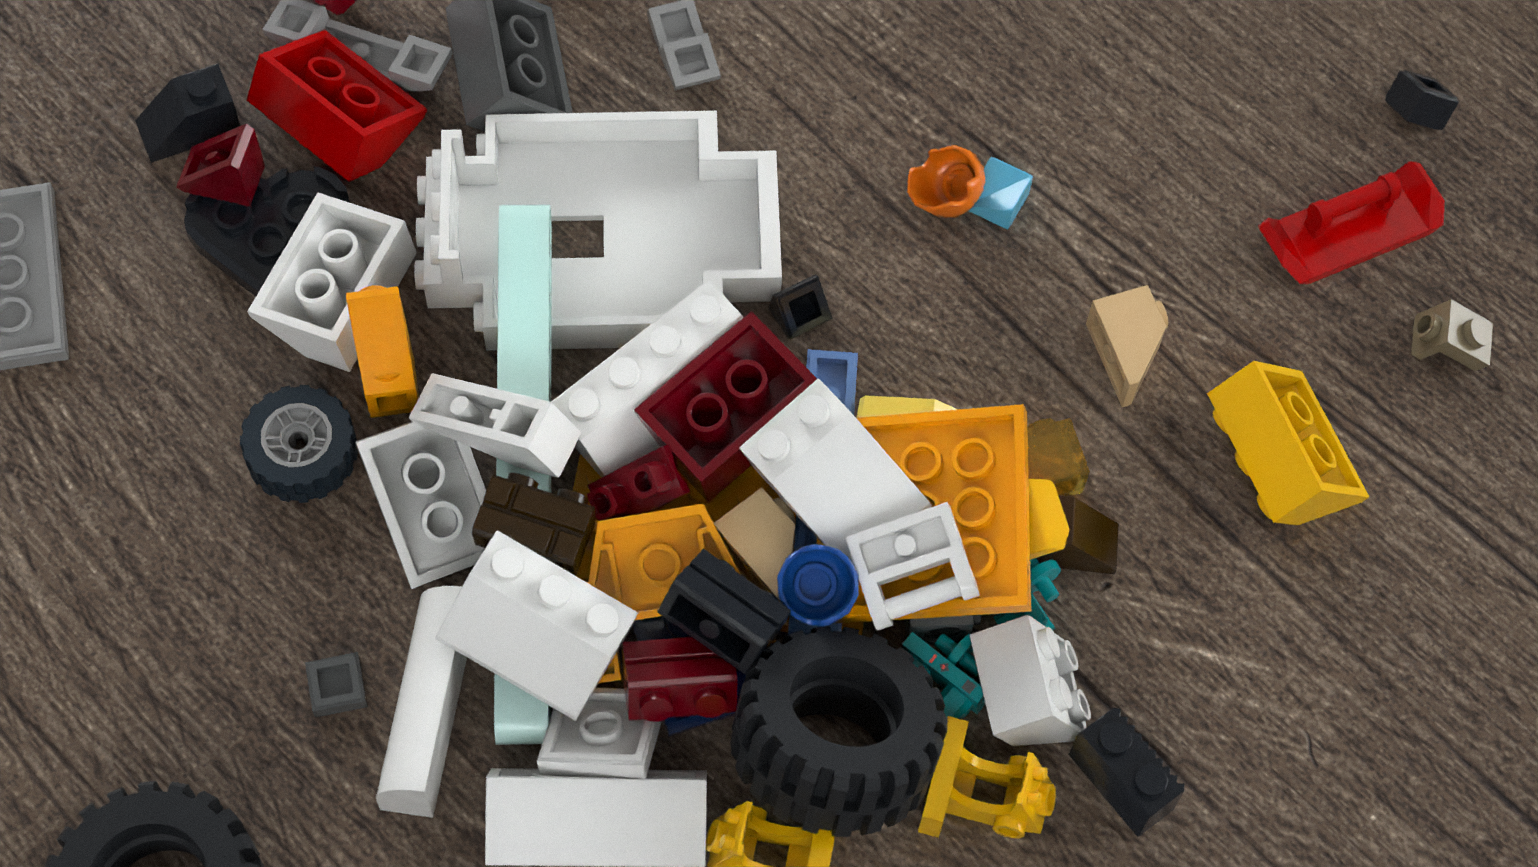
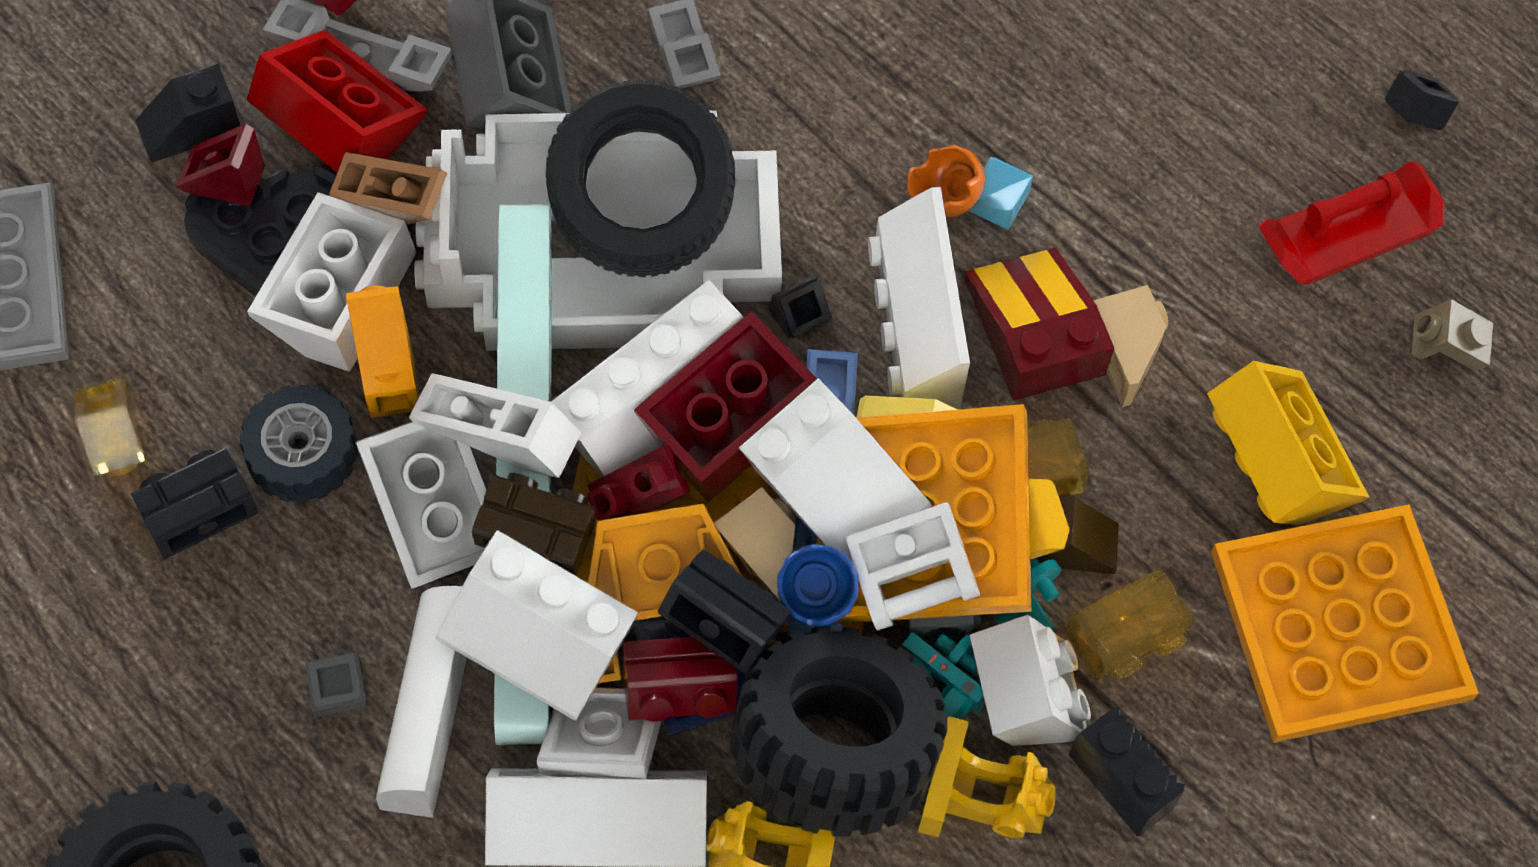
(109, 427): none -> clear yellow slope
(194, 501): none -> black brick
(388, 186): none -> medium nougat slope
(646, 109): none -> black tyre
(920, 301): none -> white slope
(1040, 323): none -> dark red slope
(1130, 626): none -> clear yellow brick
(1343, 623): none -> light orange plate

